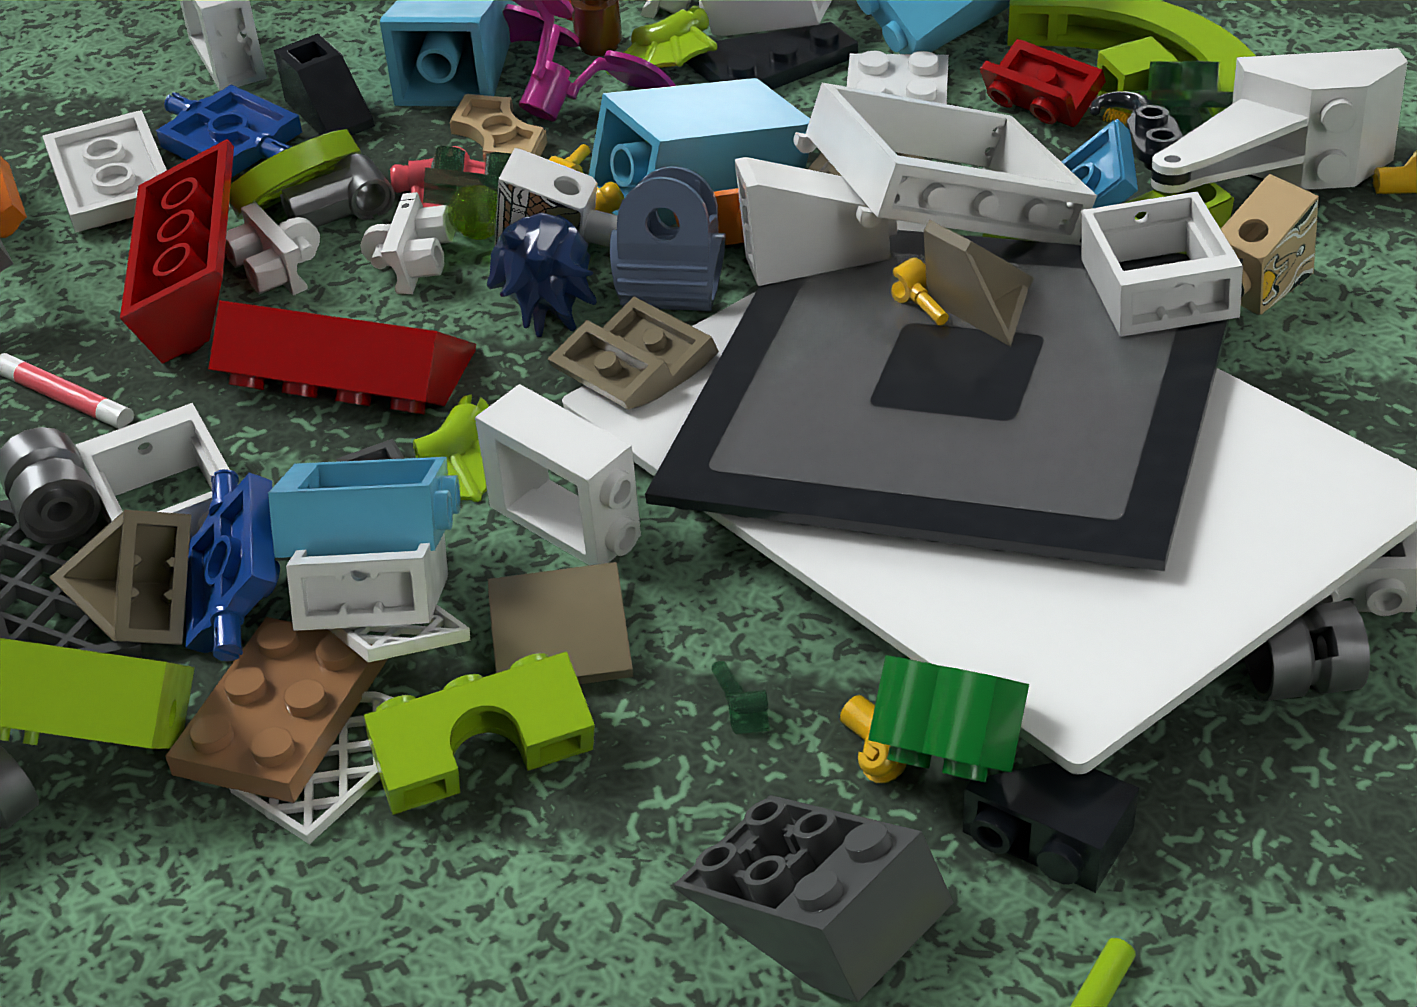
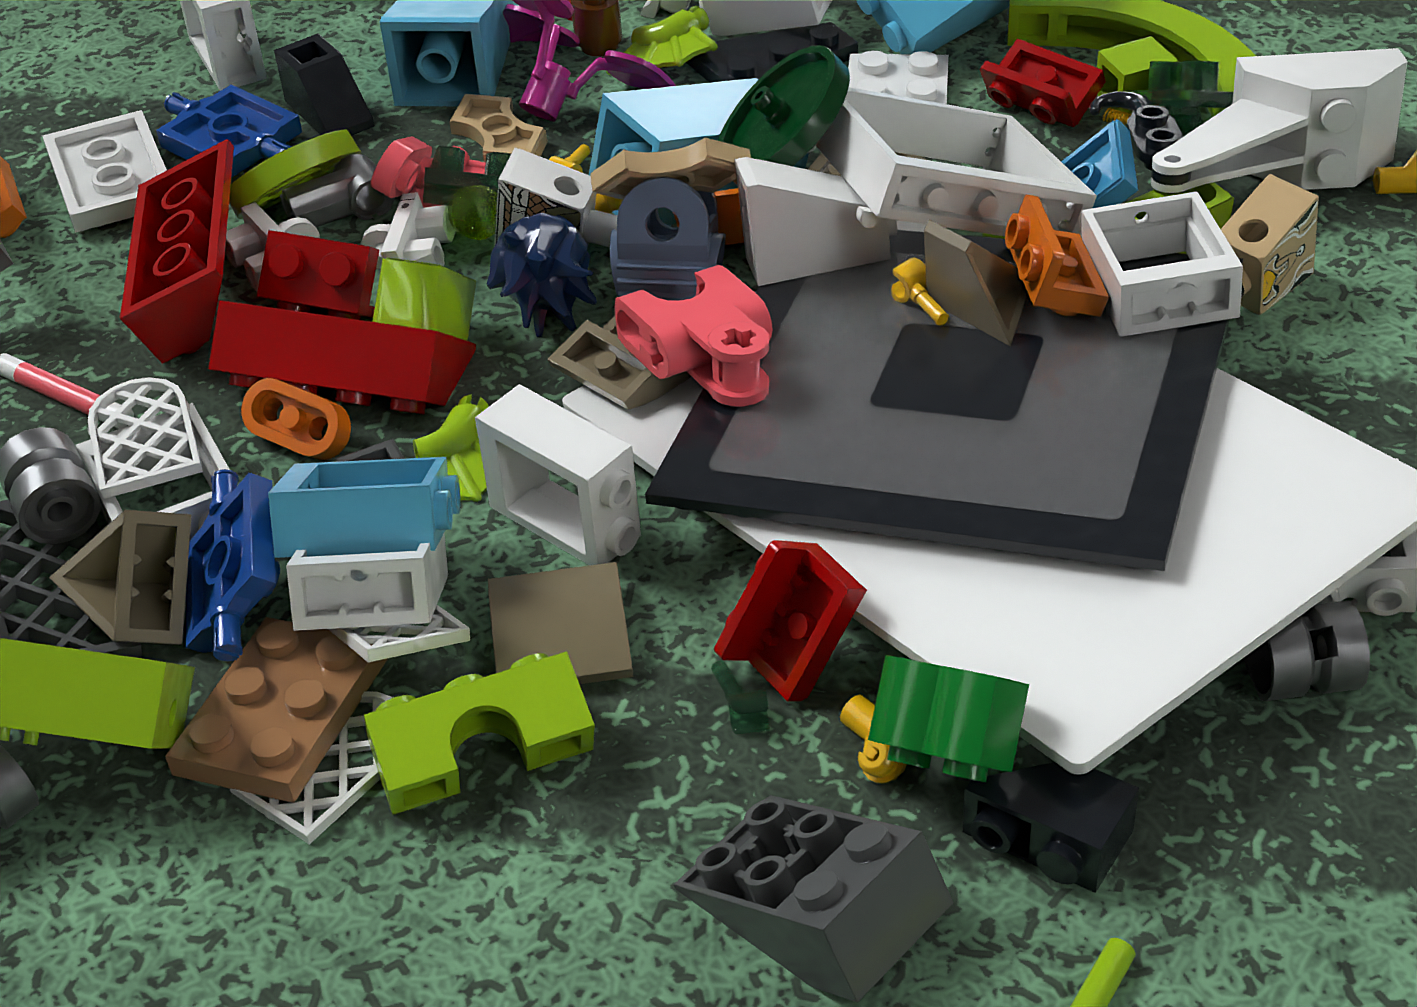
(133, 393): none -> white window
(299, 421): none -> orange plate
(318, 274): none -> red bracket
(402, 167): none -> coral plate
(424, 297): none -> lime piece
(702, 165): none -> tan tile
(709, 336): none -> coral piece
(789, 107): none -> dark green piece
(791, 616): none -> red bracket
(1053, 263): none -> orange bracket

